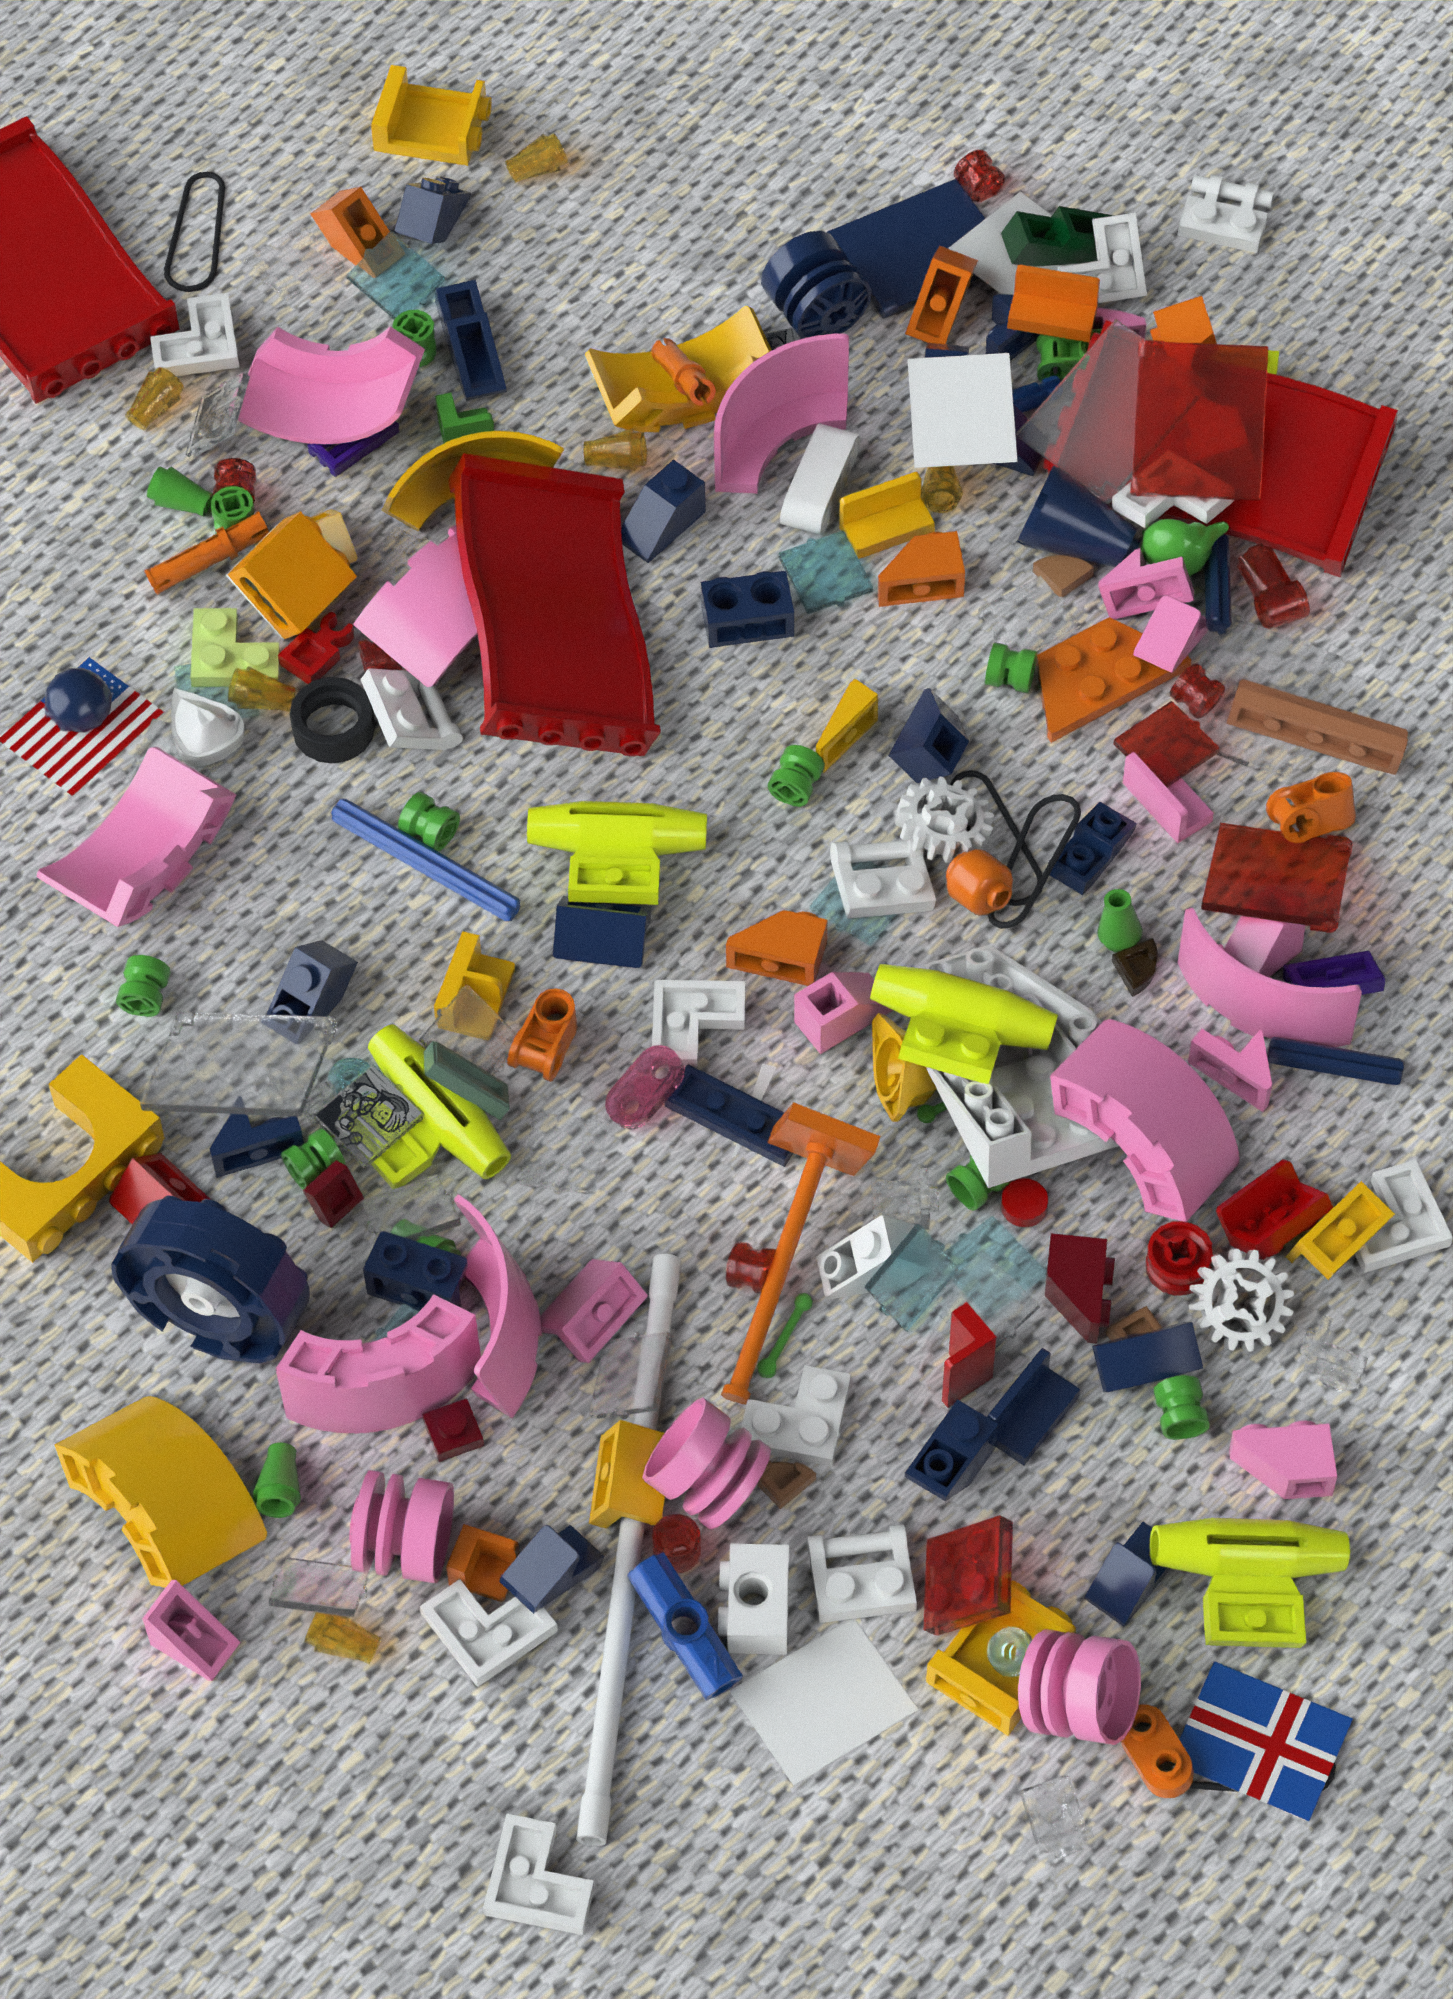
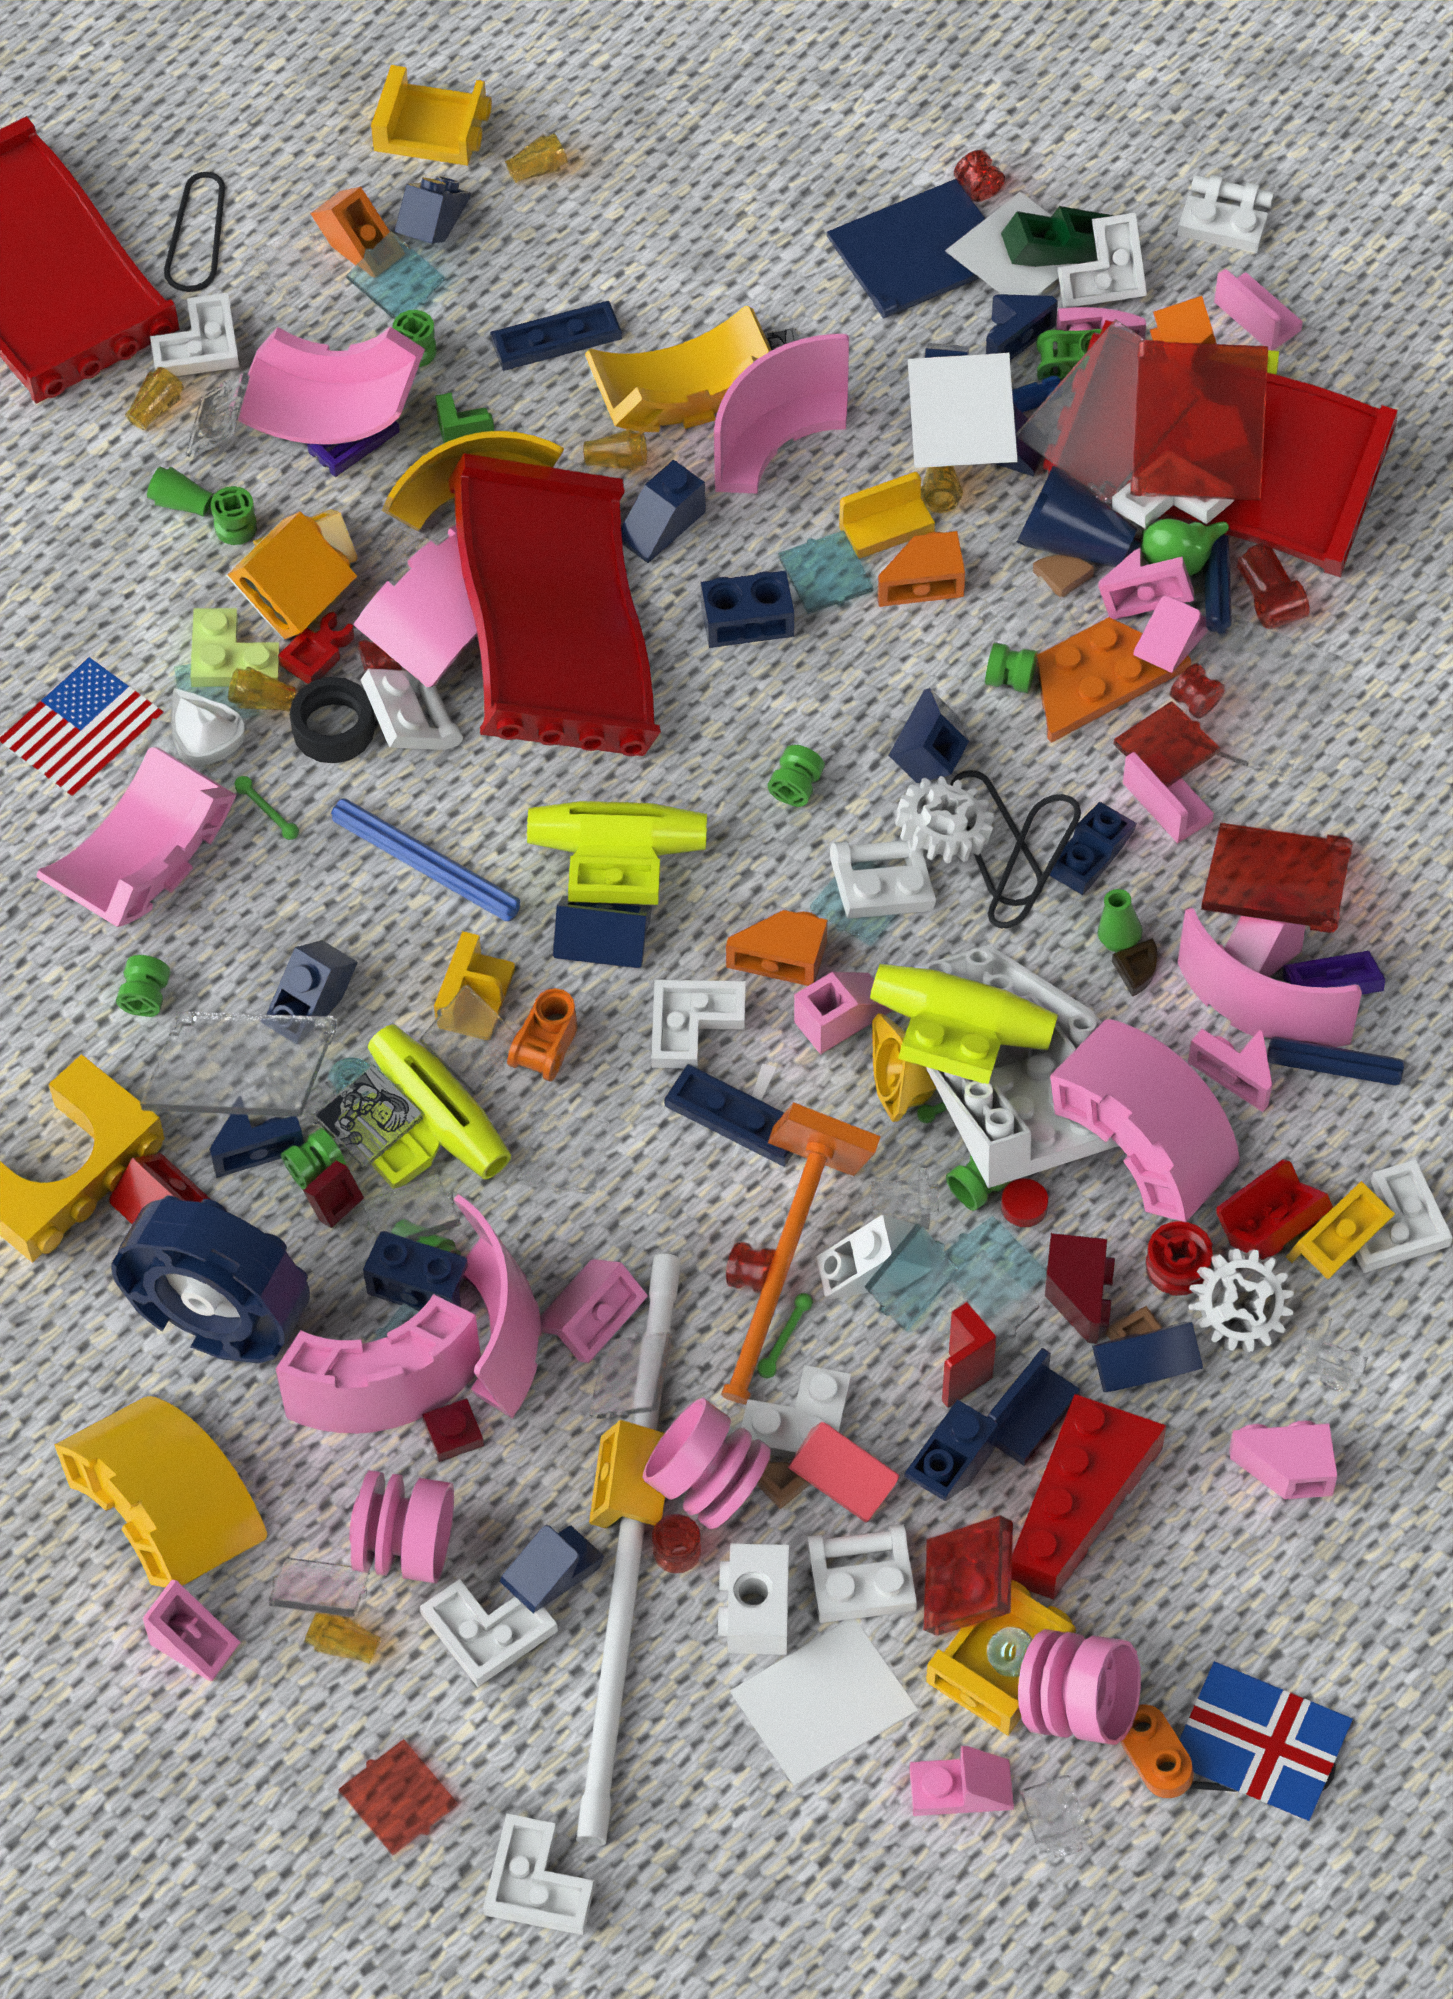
(77, 700): dark blue hair -> none
(207, 553): orange pin -> none
(235, 473): clear red wheel -> none
(244, 786): none -> bright green hinge
(278, 1484): bright green cone -> none
(398, 1797): none -> clear red piece
(430, 822): bright green wheel -> none
(466, 1079): sand green tile -> none
(470, 340): dark blue slope -> none
(480, 1561): orange panel -> none
(556, 335): none -> dark blue tile
(642, 1086): clear pink plate -> none
(686, 374): orange pin -> none
(700, 1652): blue piece -> none
(816, 285): dark blue wheel -> none
(820, 479): white beam -> none
(843, 1471): none -> coral slope
(849, 722): yellow slope -> none
(941, 296): orange slope -> none
(961, 1785): none -> bright pink slope
(978, 881): orange head -> none
(1054, 303): orange panel -> none
(1084, 1483): none -> red wedge
(1126, 1577): dark blue slope -> none
(1180, 1403): bright green wheel -> none
(1252, 1573): neon yellow plate -> none
(1256, 309): none -> bright pink panel
(1318, 727): nougat panel -> none
(1318, 807): orange piece -> none

